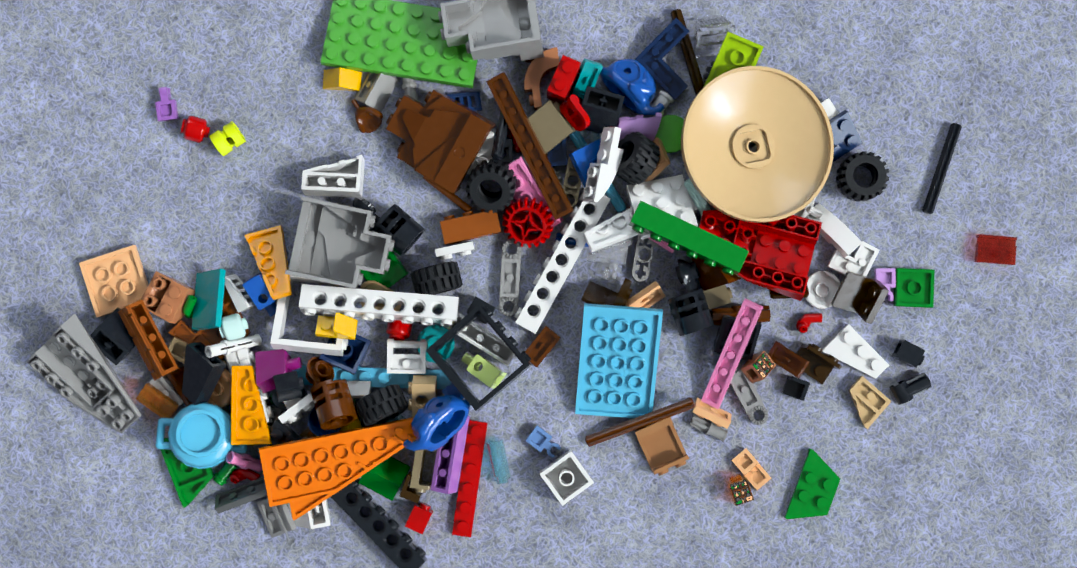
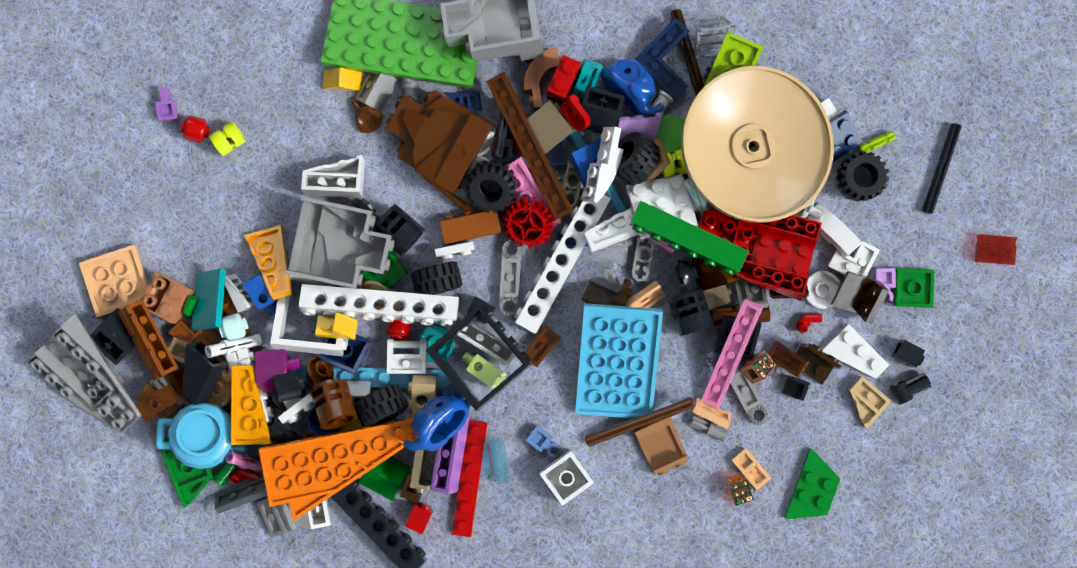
(157, 402): none -> reddish brown plate
(671, 170): none -> neon yellow wheel
(751, 292): none -> light grey plate
(877, 142): none -> lime axle

